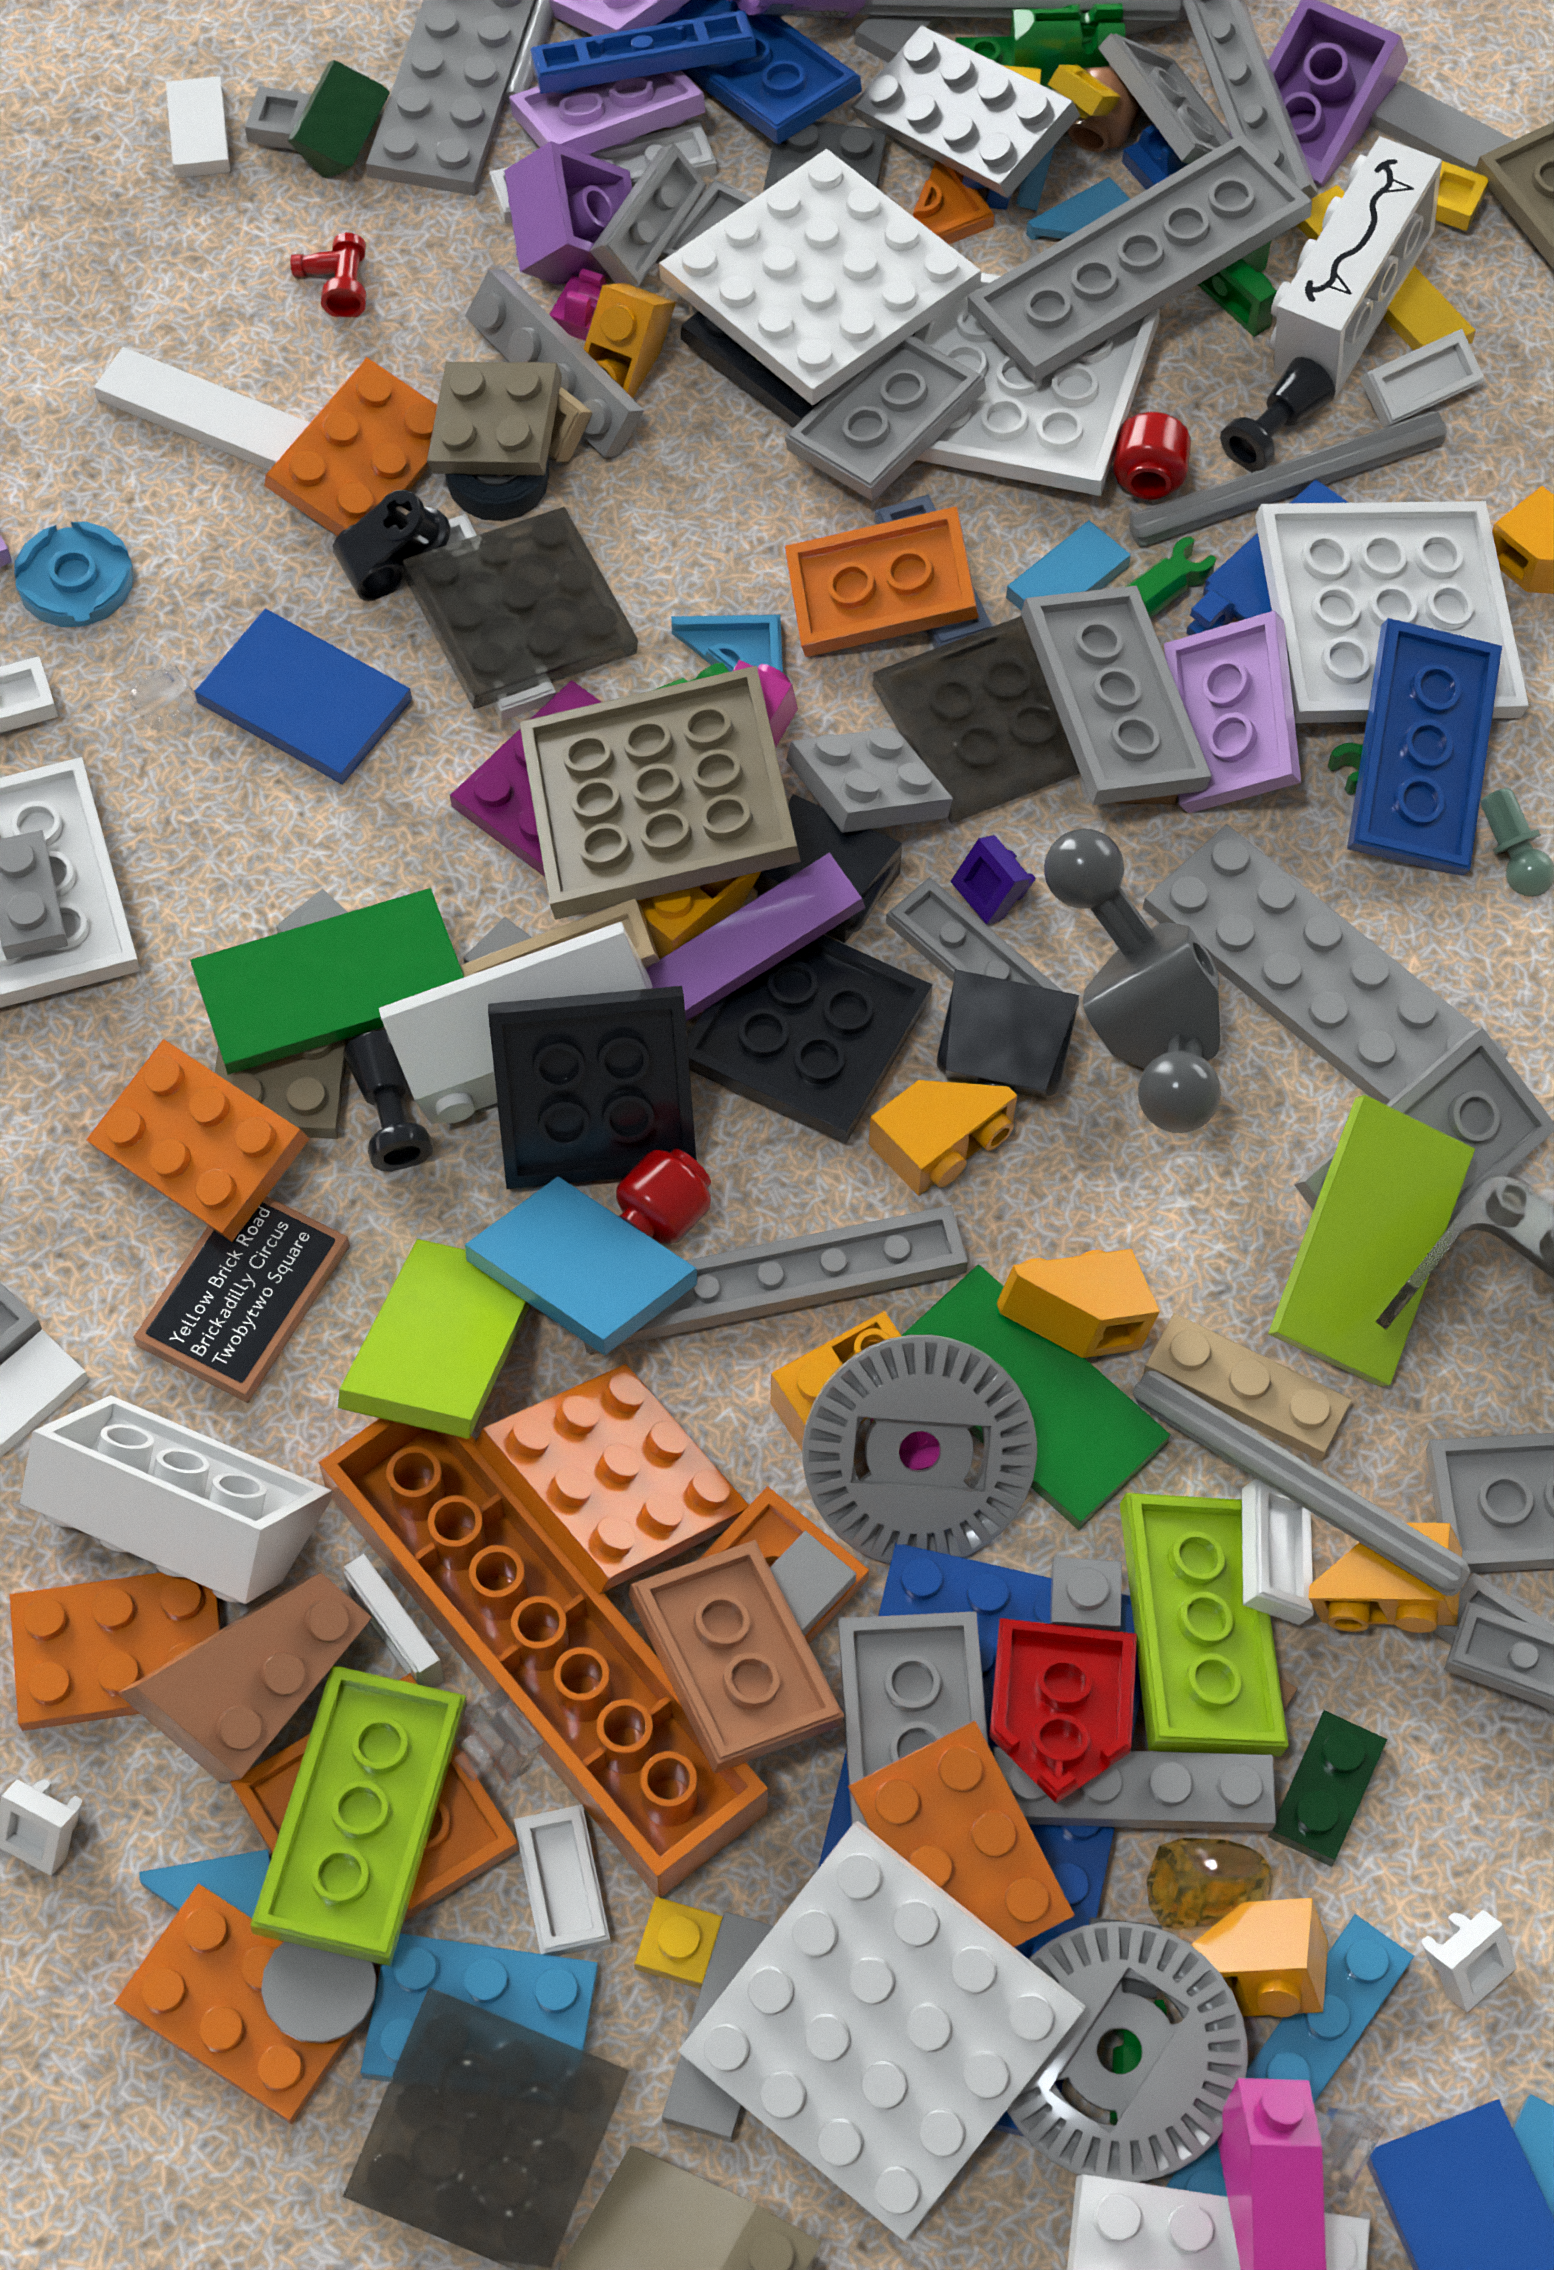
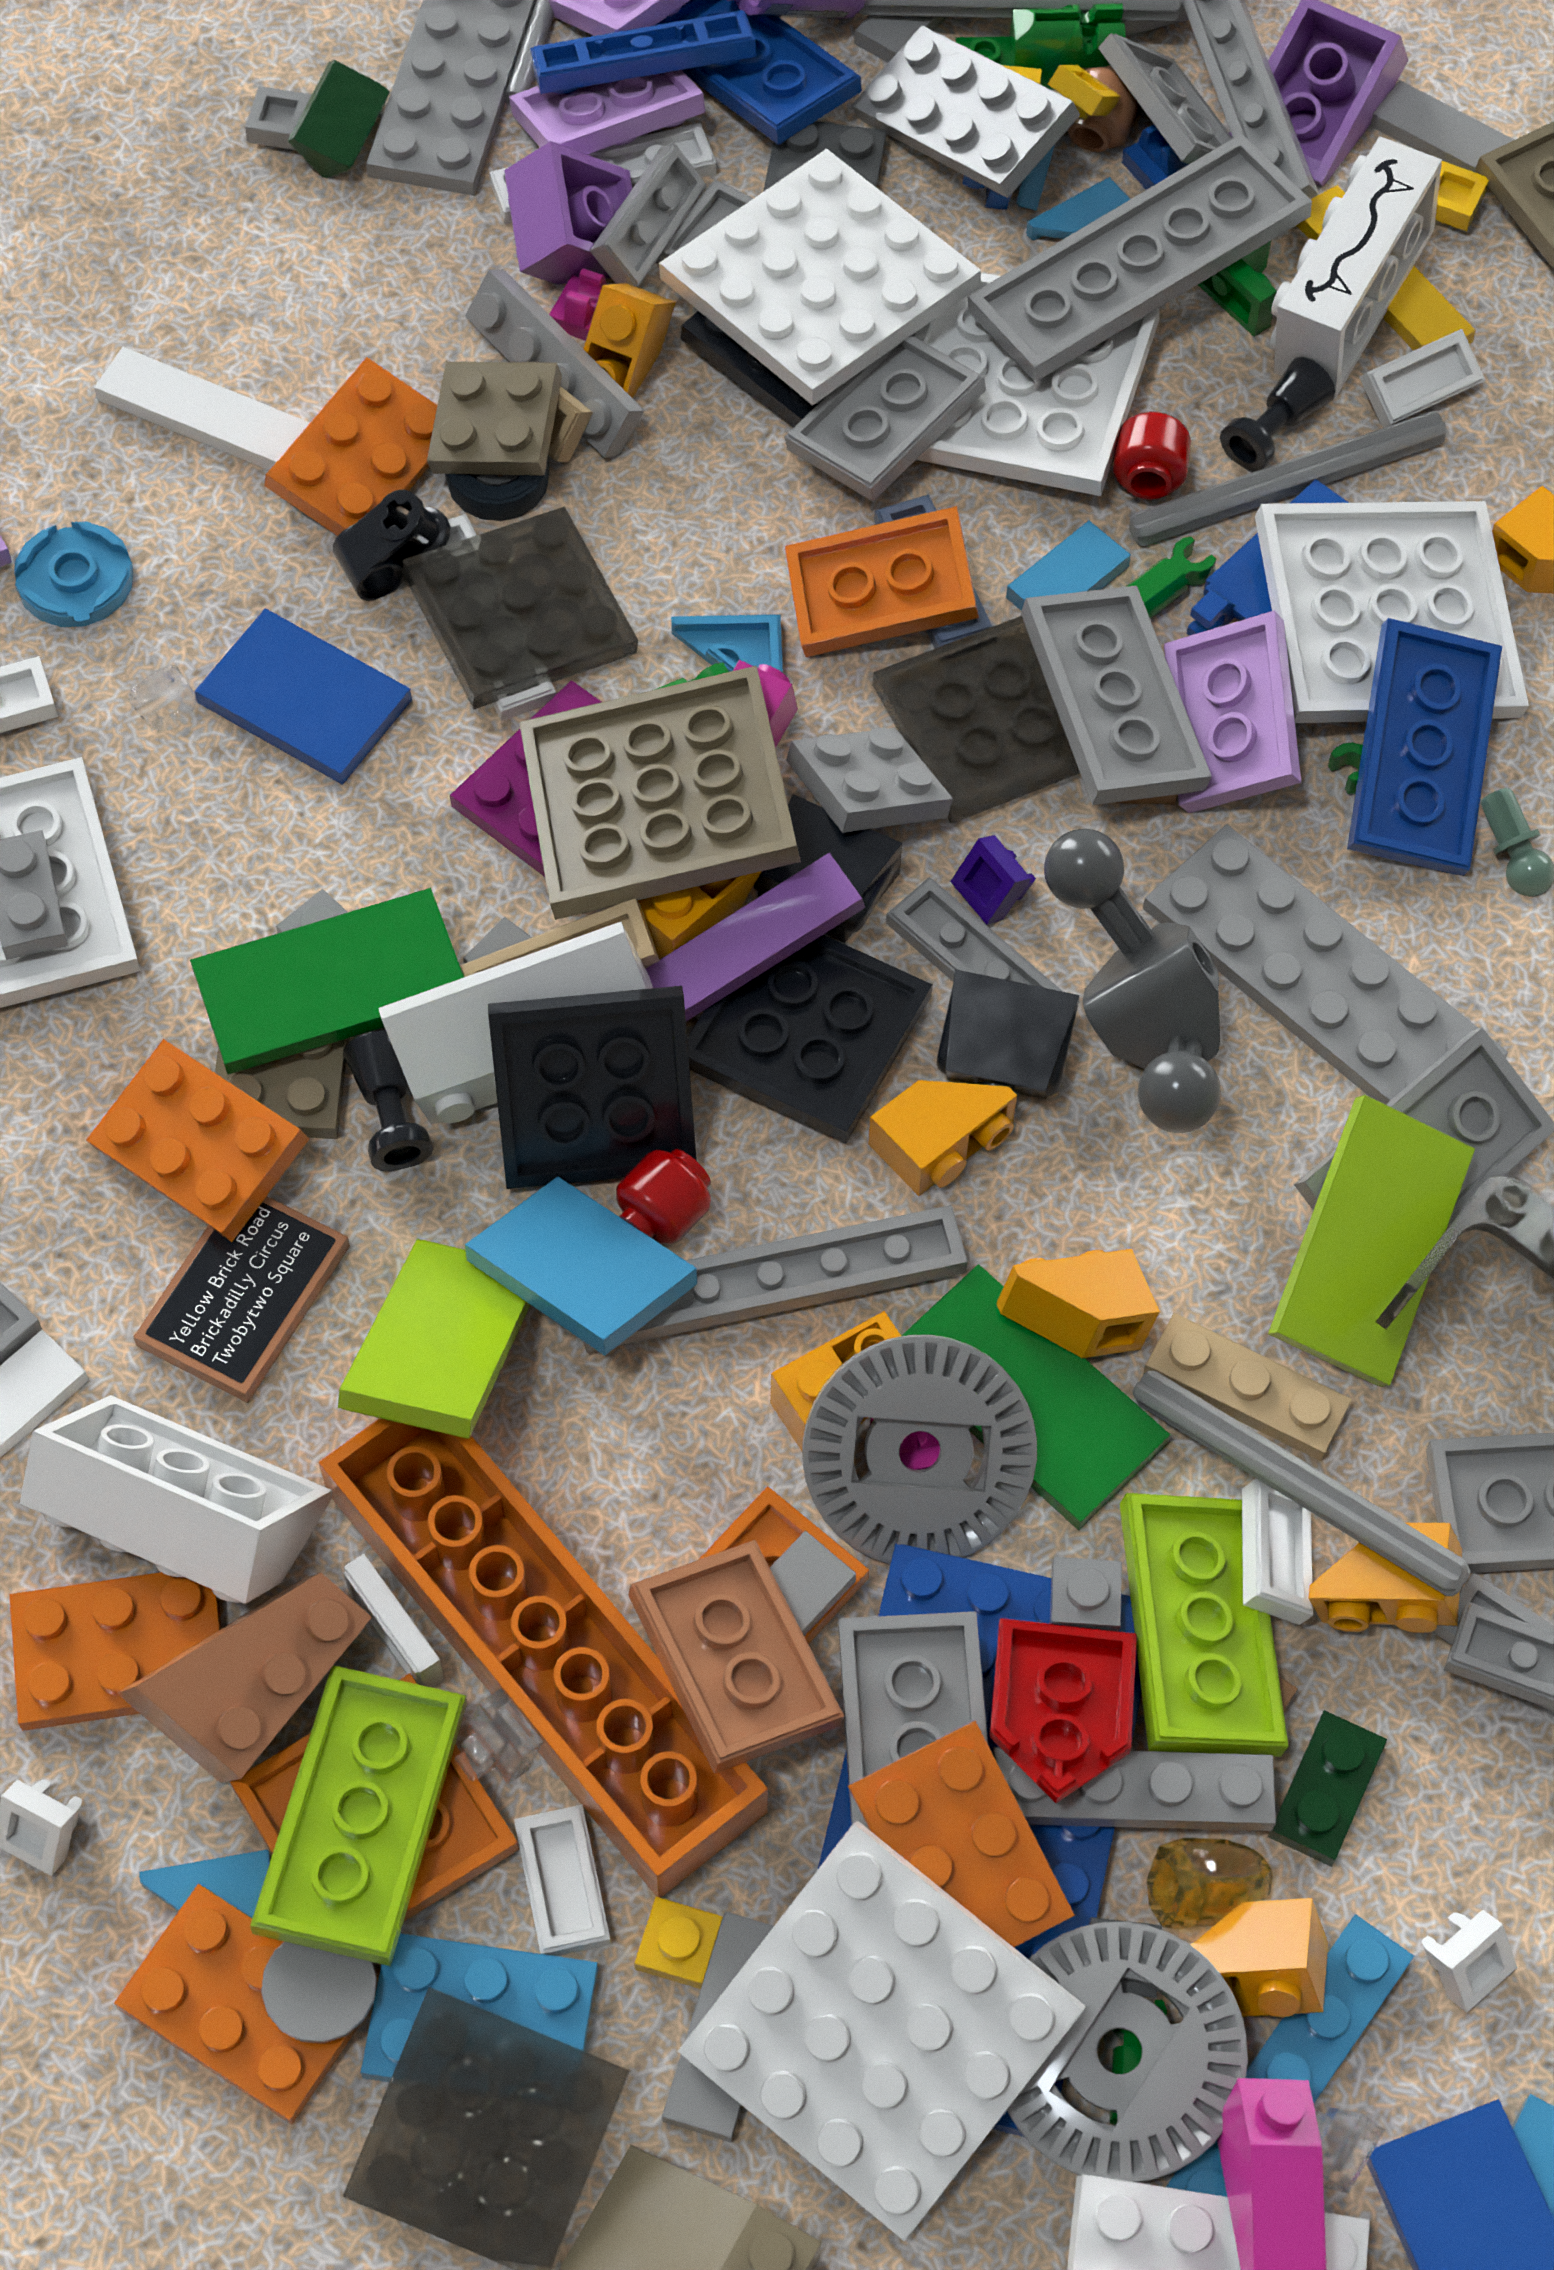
(197, 127): white tile -> none
(343, 293): red piece -> none
(611, 1477): orange plate -> none
(951, 207): orange tile -> none

